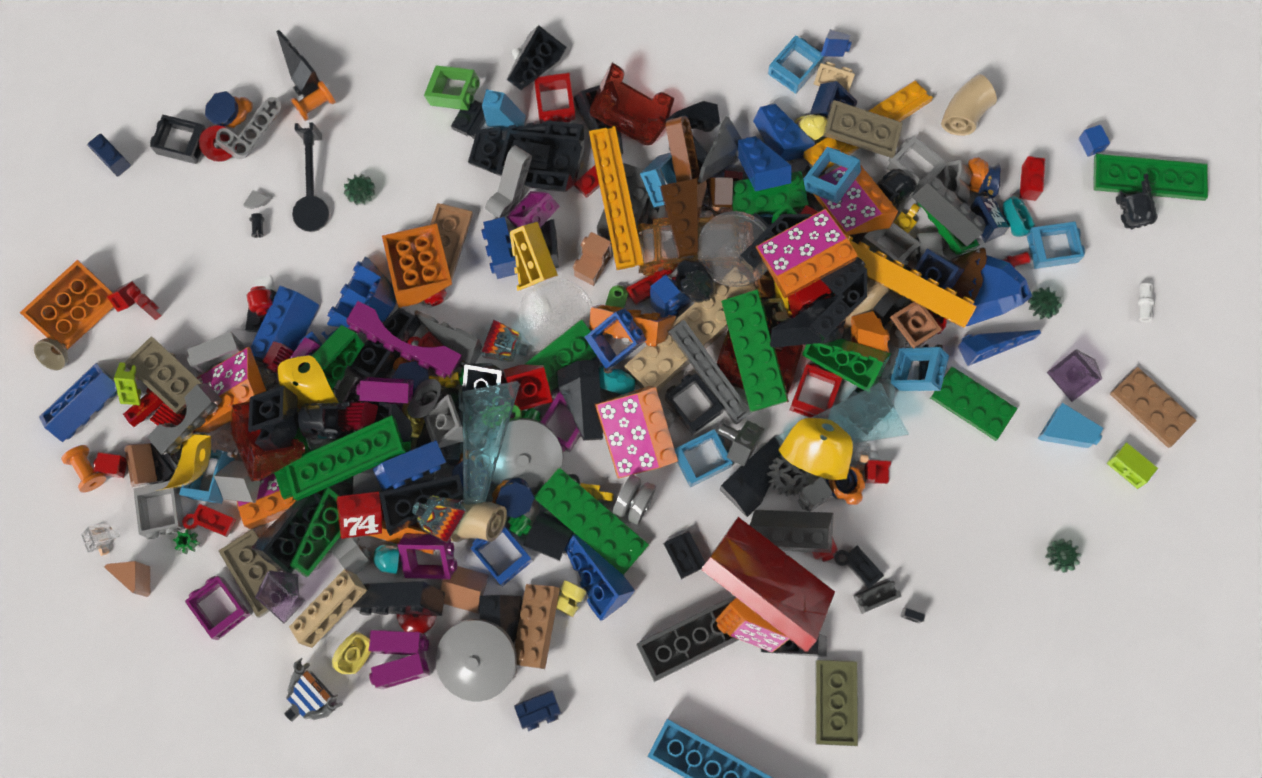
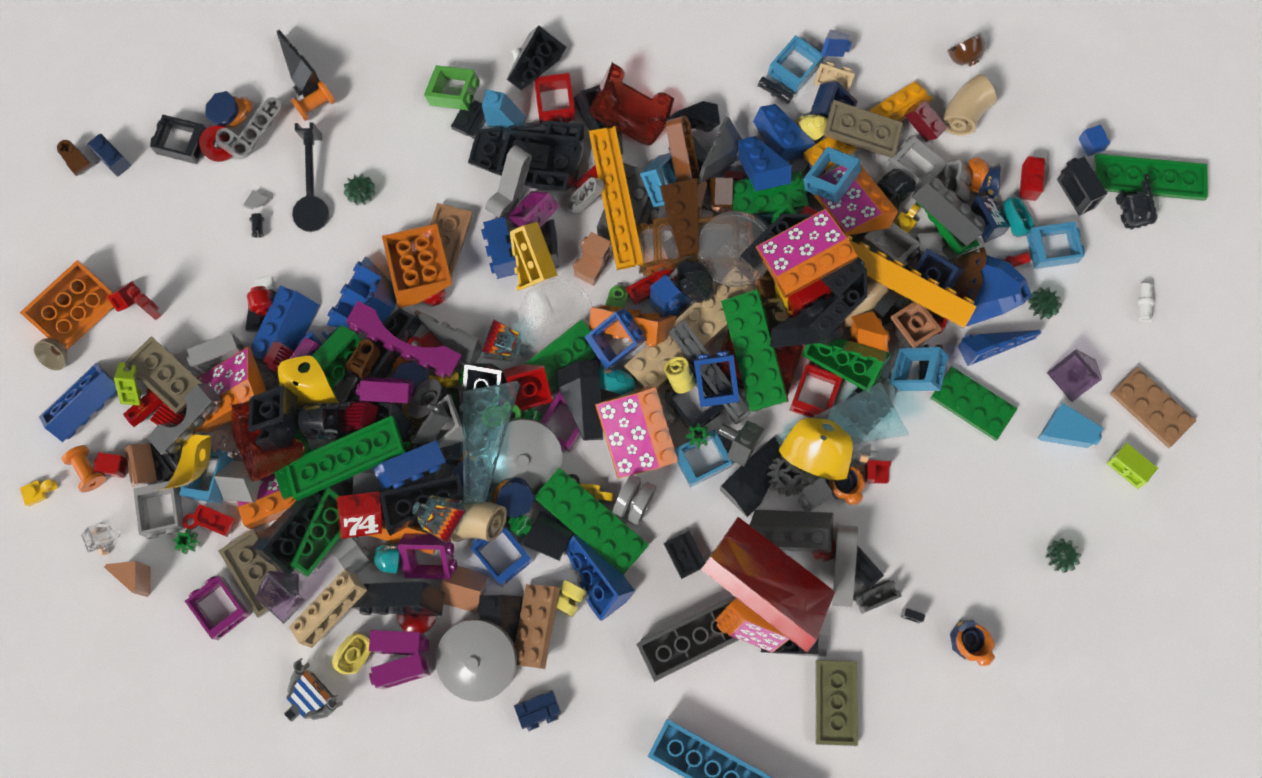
(36, 491): none -> yellow plate
(73, 157): none -> reddish brown piece
(363, 359): none -> reddish brown piece
(431, 425): none -> dark grey hinge
(577, 203): none -> light grey beam
(680, 375): none -> light yellow wheel
(698, 441): none -> green gear
(716, 399): none -> blue window
(766, 84): none -> black pin
(845, 565): none -> light grey beam
(925, 120): none -> dark red brick
(968, 51): none -> reddish brown cylinder
(973, 642): none -> piece
(1081, 185): none -> black window

